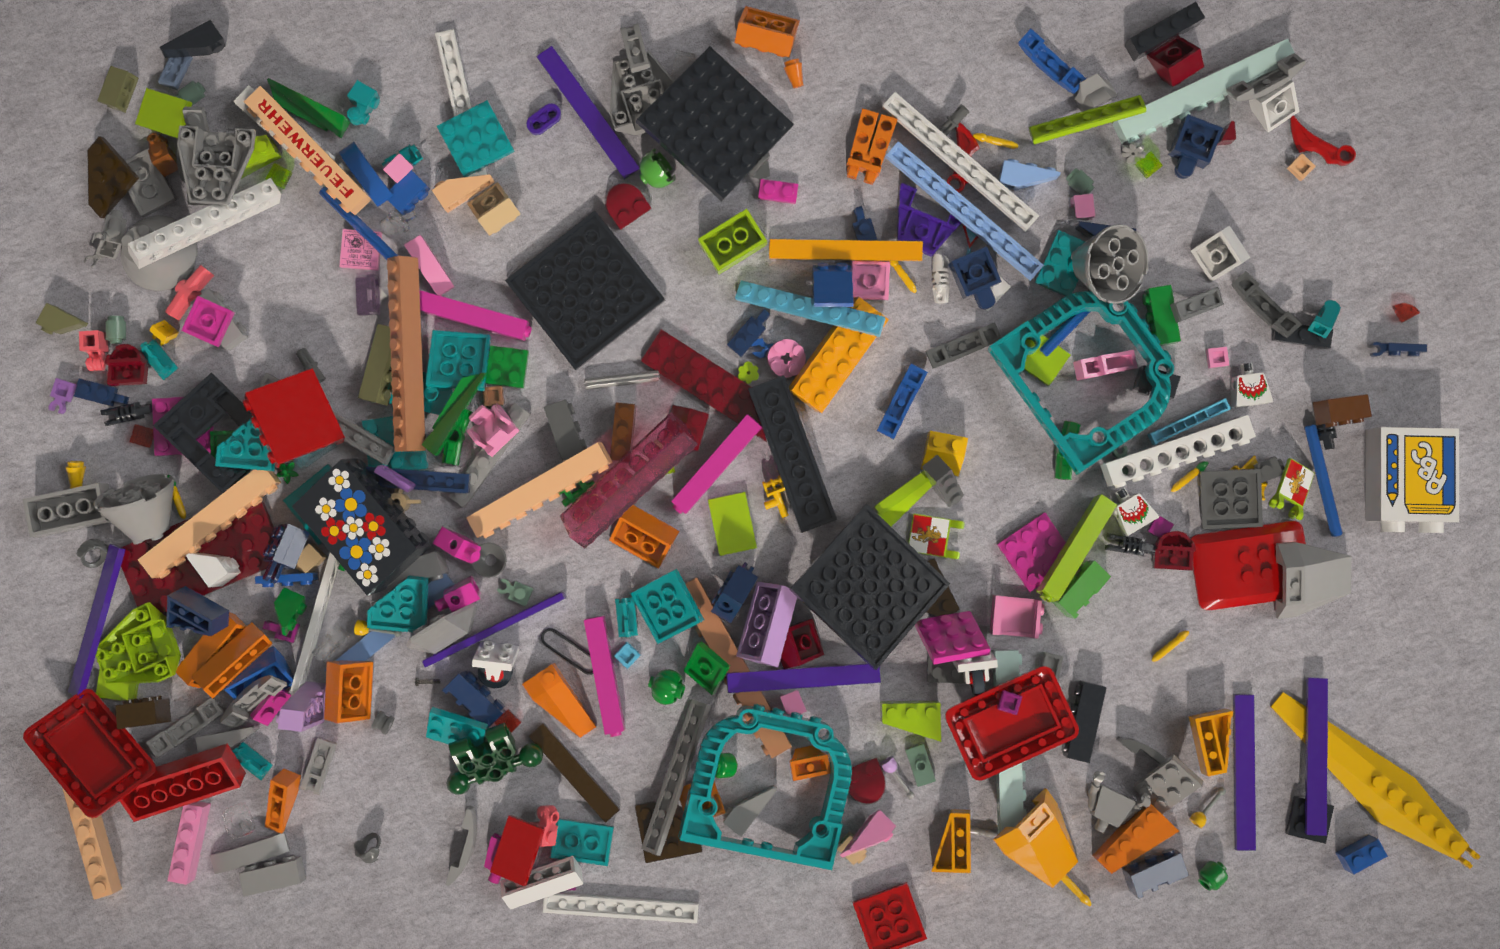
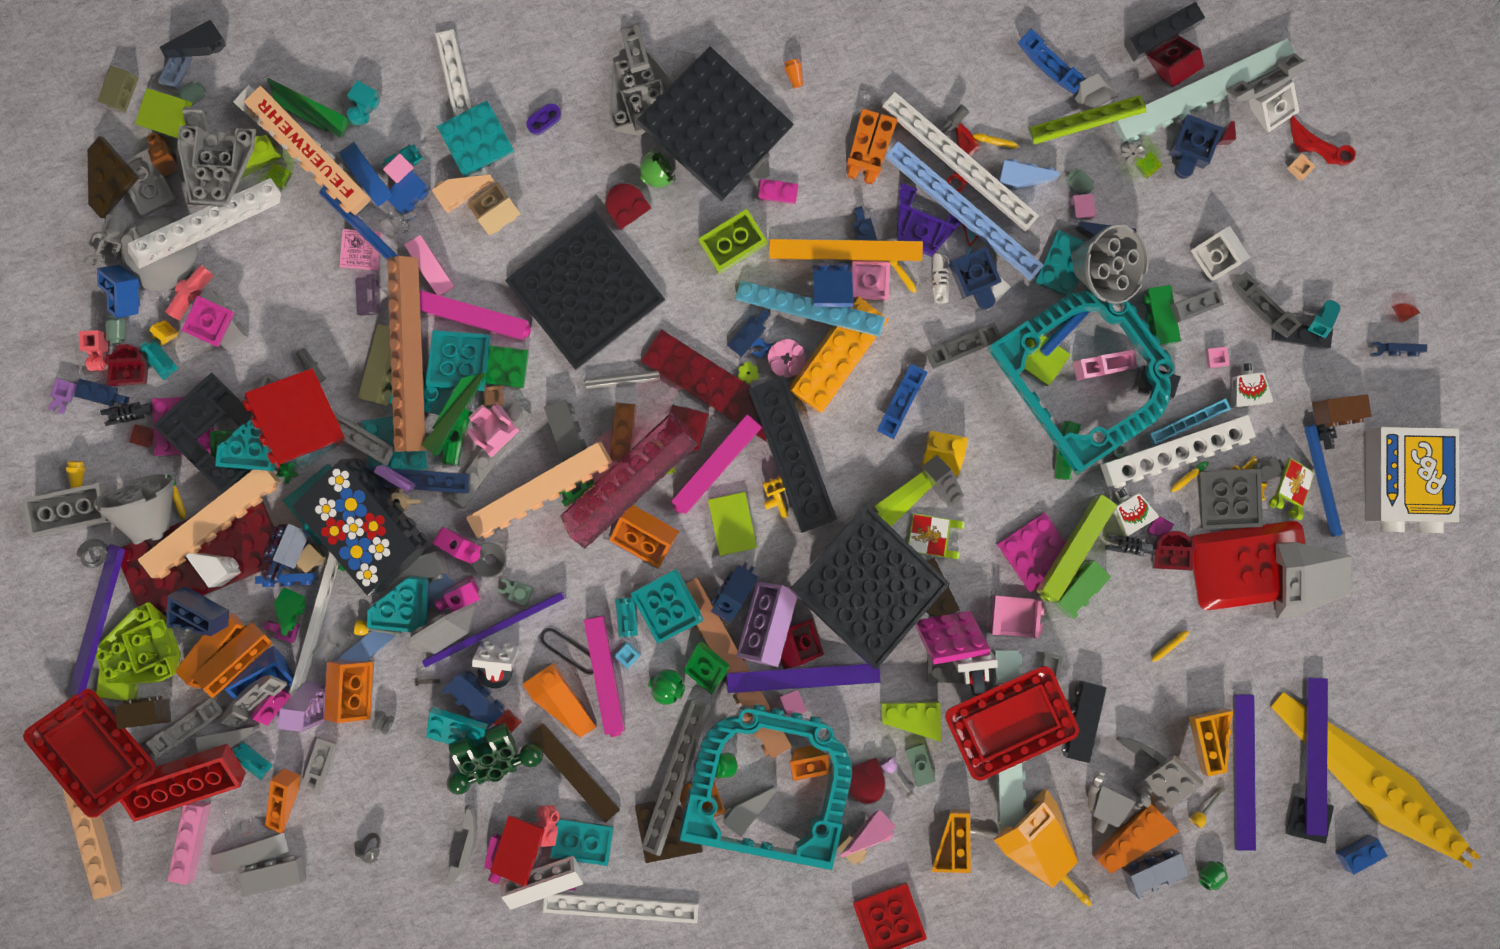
(58, 321): olive slope -> none
(120, 289): none -> blue brick
(588, 112): dark purple tile -> none
(766, 31): orange slope -> none
(1009, 702): magenta tile -> none

